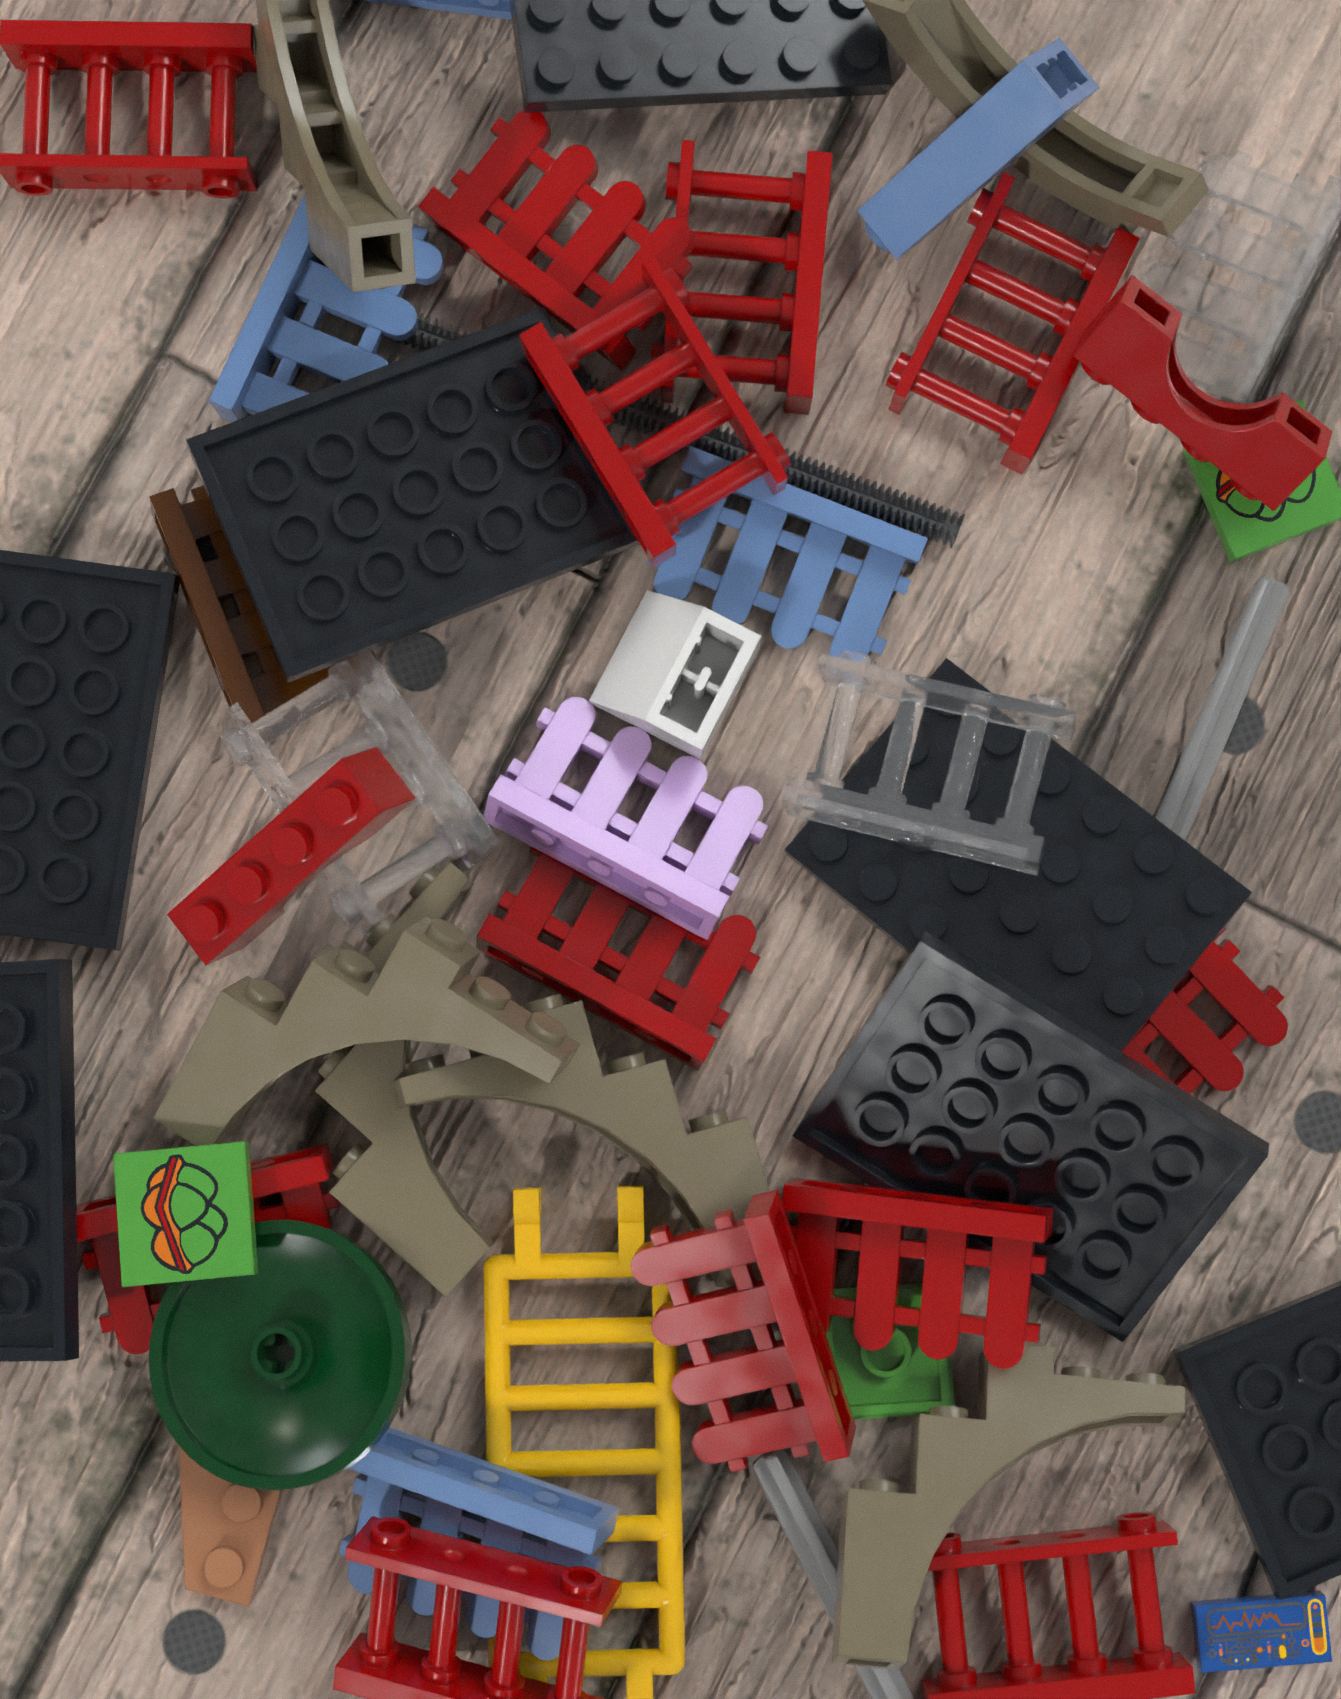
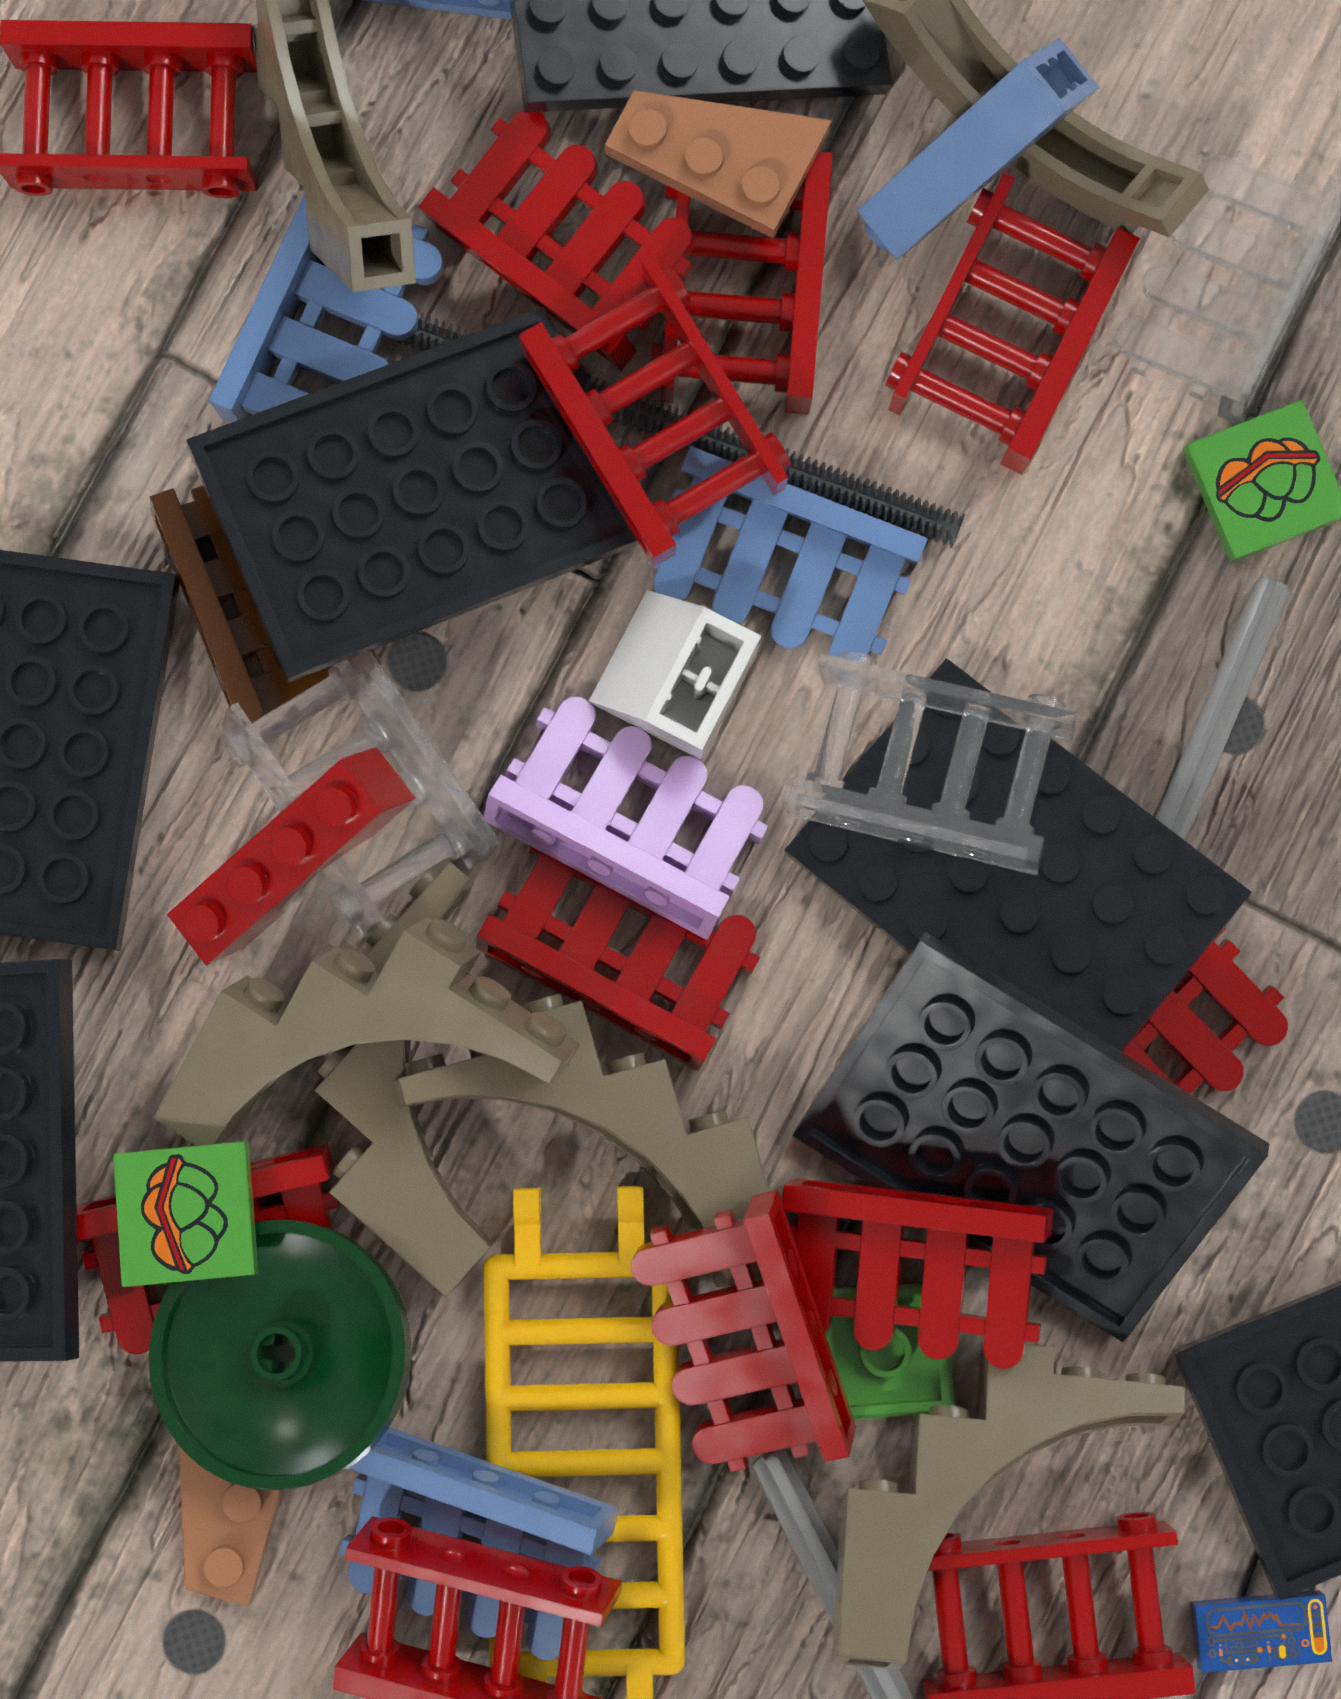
(720, 153): none -> nougat wing
(1259, 445): red arch -> none

